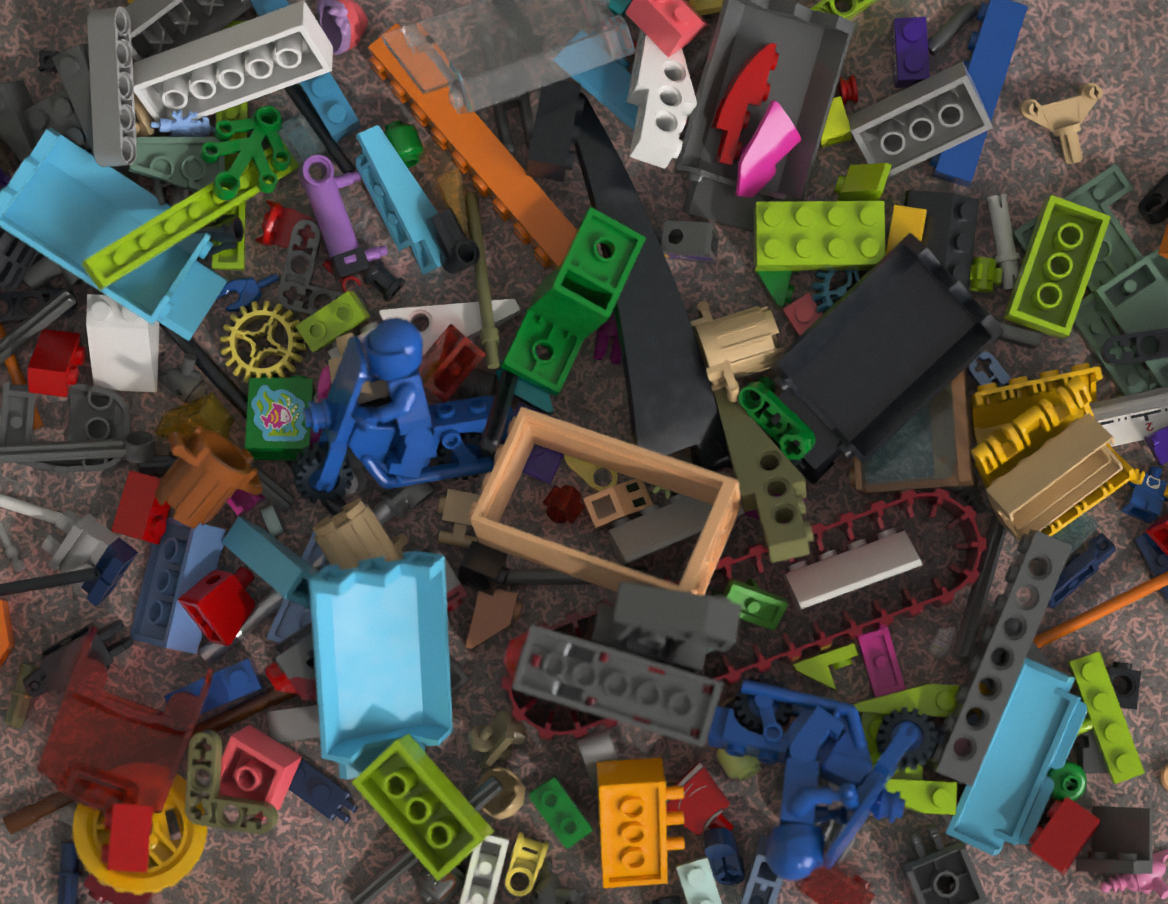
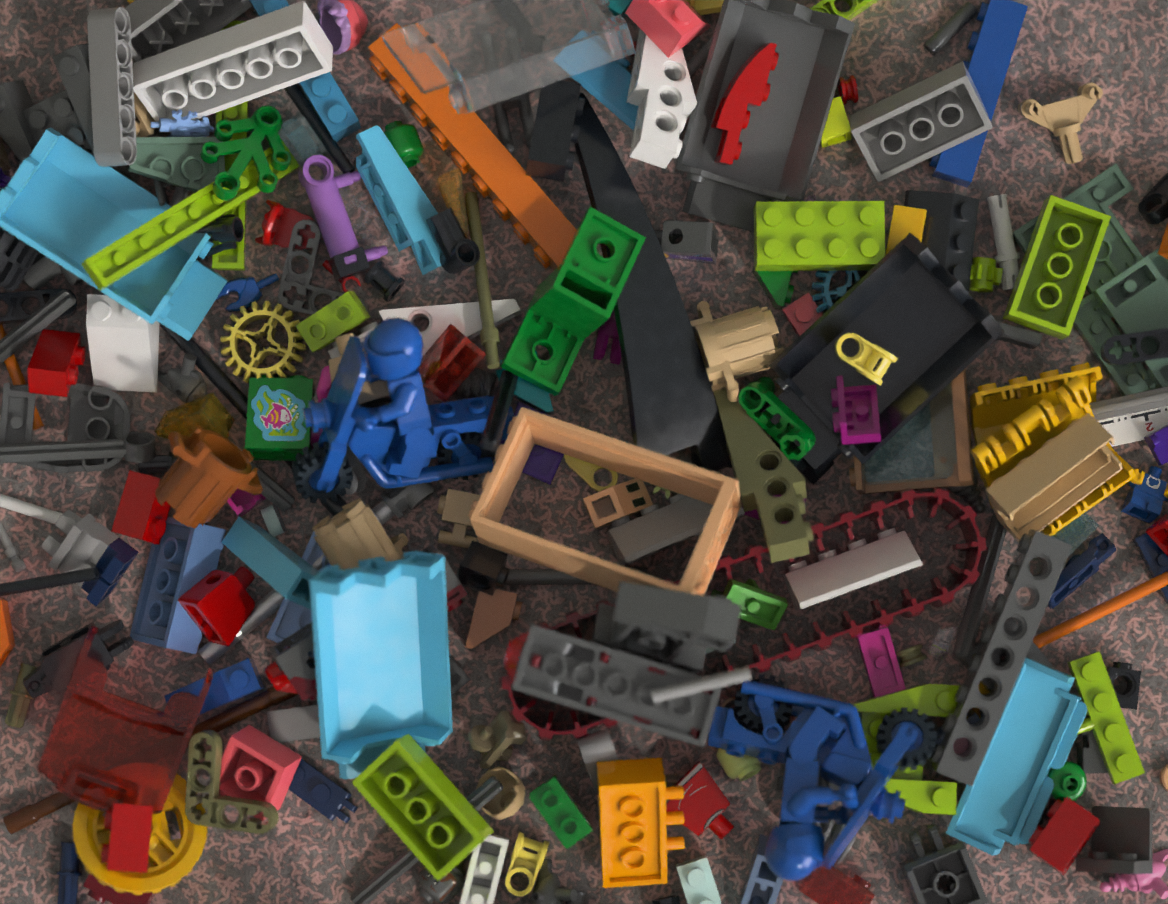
(46, 61): black piece -> none
(563, 504): clear red gear -> none
(701, 684): none -> light grey piece
(724, 856): dark blue piece -> none
(769, 144): dark pink panel -> none
(817, 667): lime slope -> none
(857, 413): none -> magenta bracket
(862, 182): lime slope -> none
(866, 358): none -> light yellow piece
(909, 51): dark purple brick -> none
(911, 655): none -> olive bush
(993, 368): light blue beam -> none

